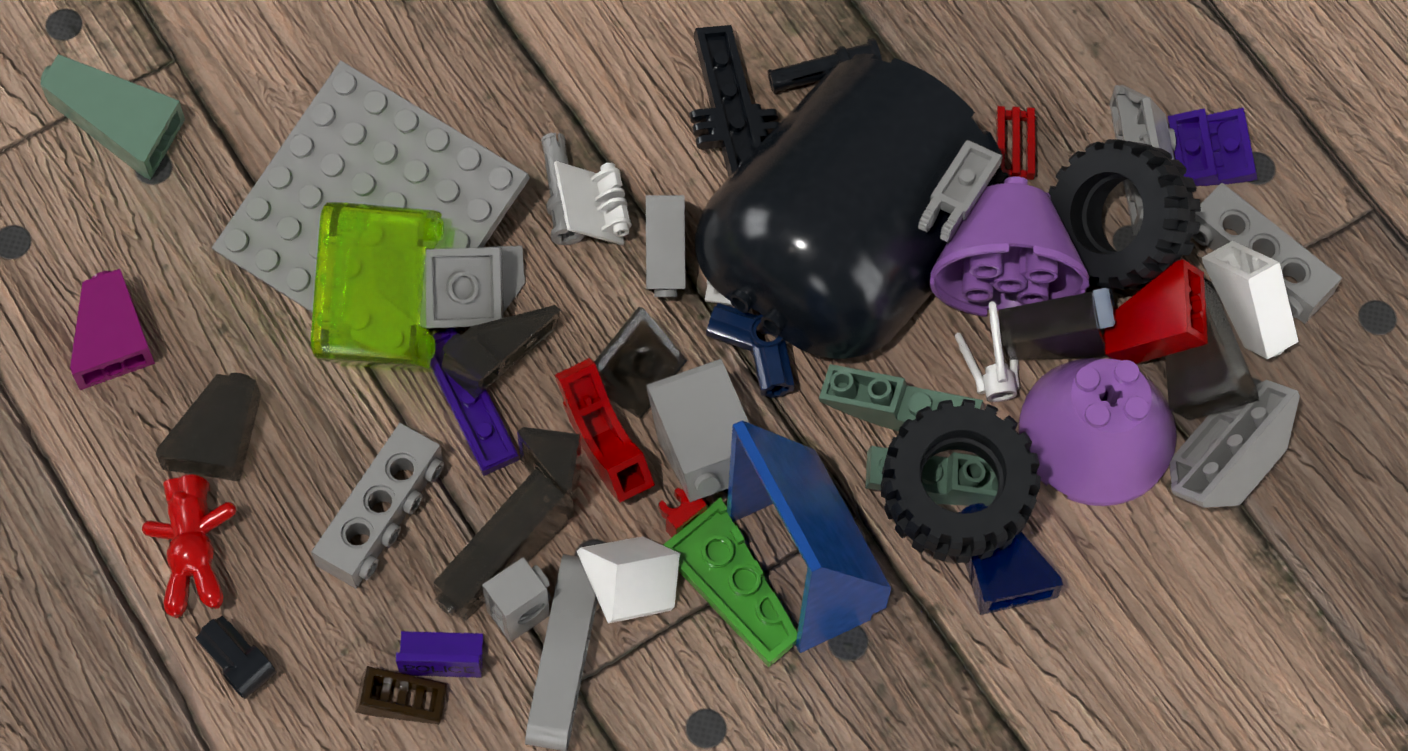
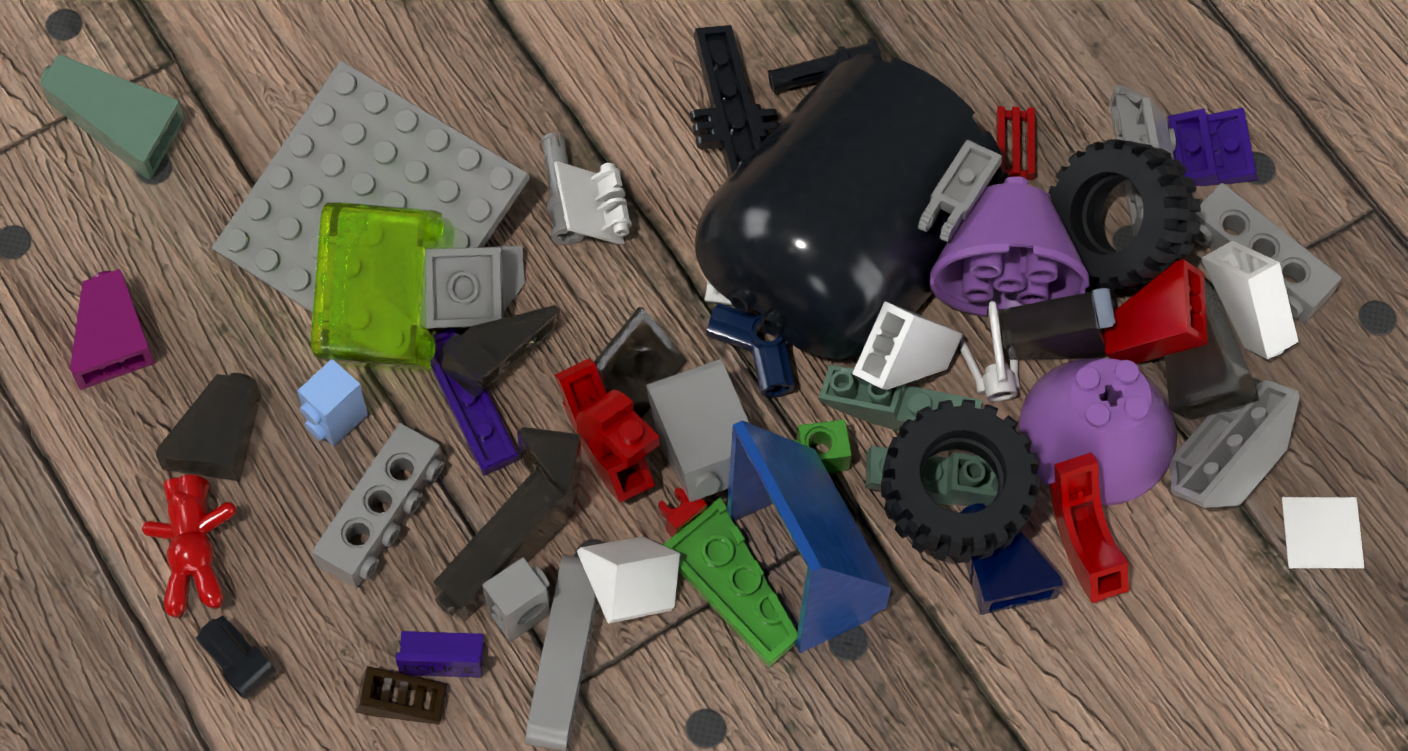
(332, 403): none -> light blue brick
(614, 427): none -> red brick
(665, 244): light grey slope -> none
(834, 436): none -> bright green brick
(905, 348): none -> white slope
(1084, 530): none -> red arch
(1322, 532): none -> white sticker

